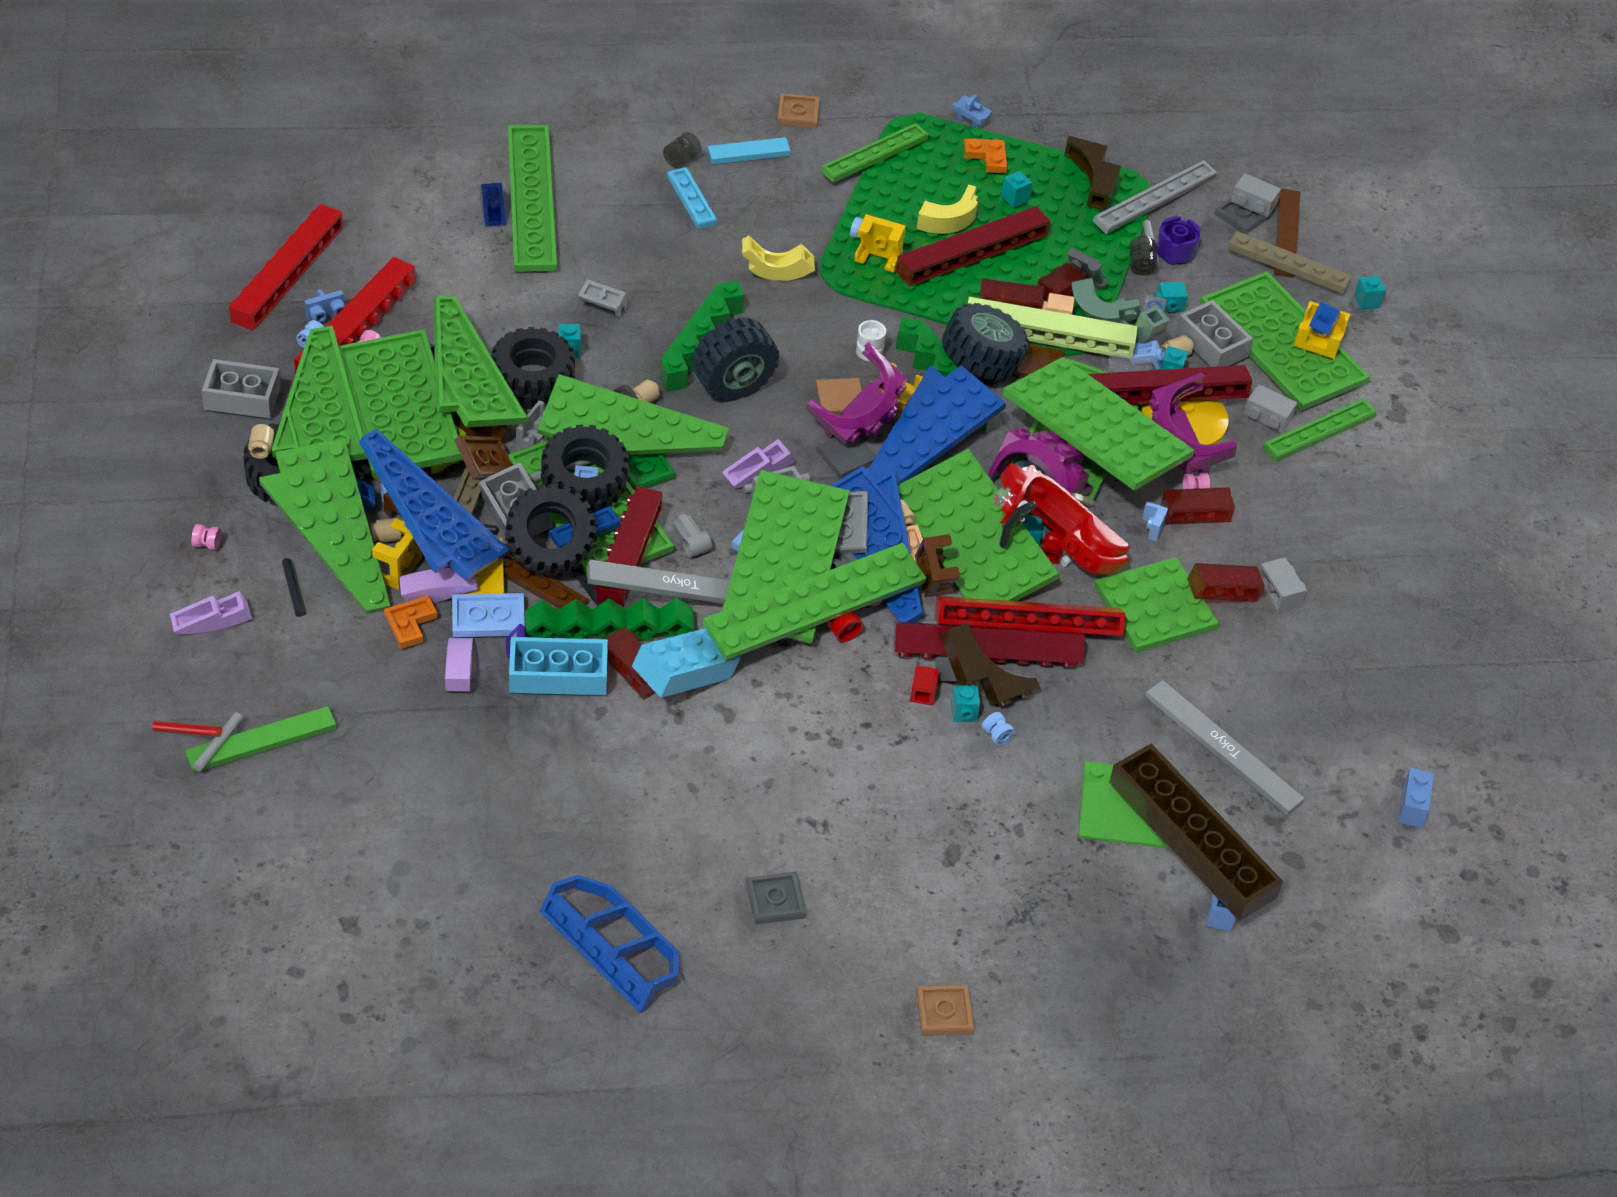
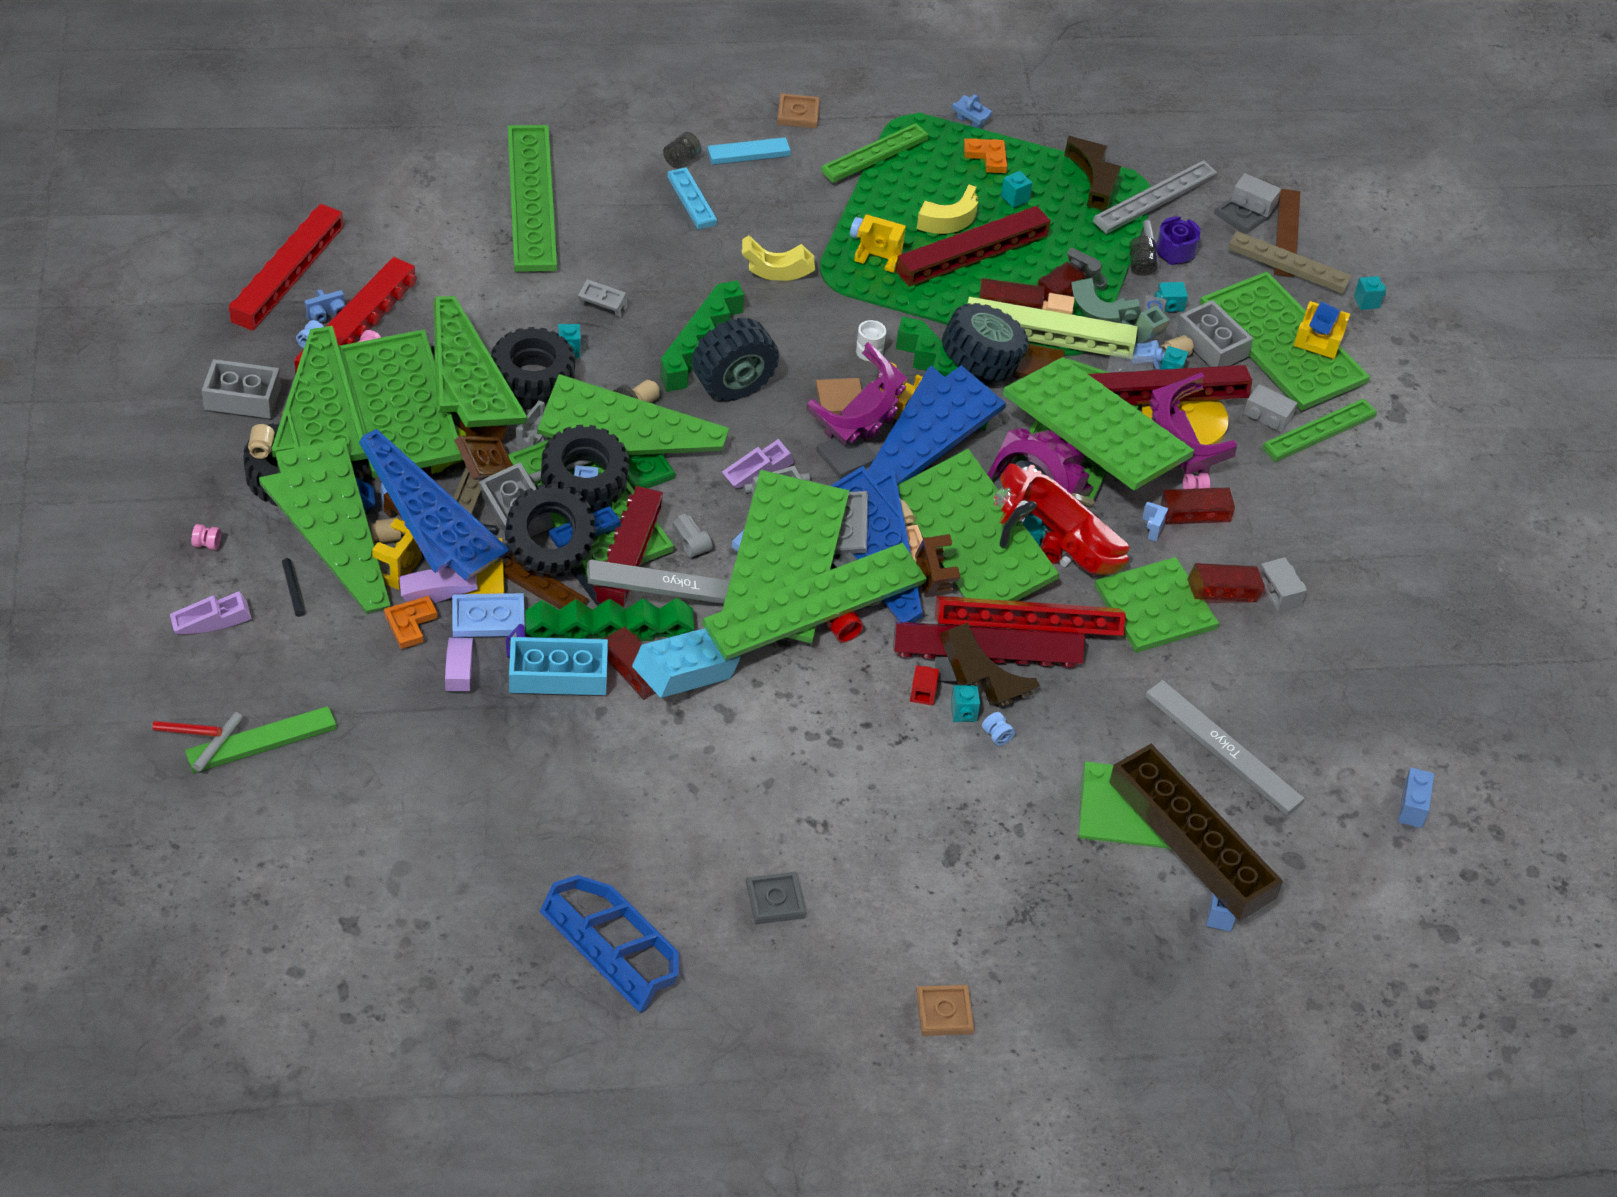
(492, 204): clear blue slope -> none

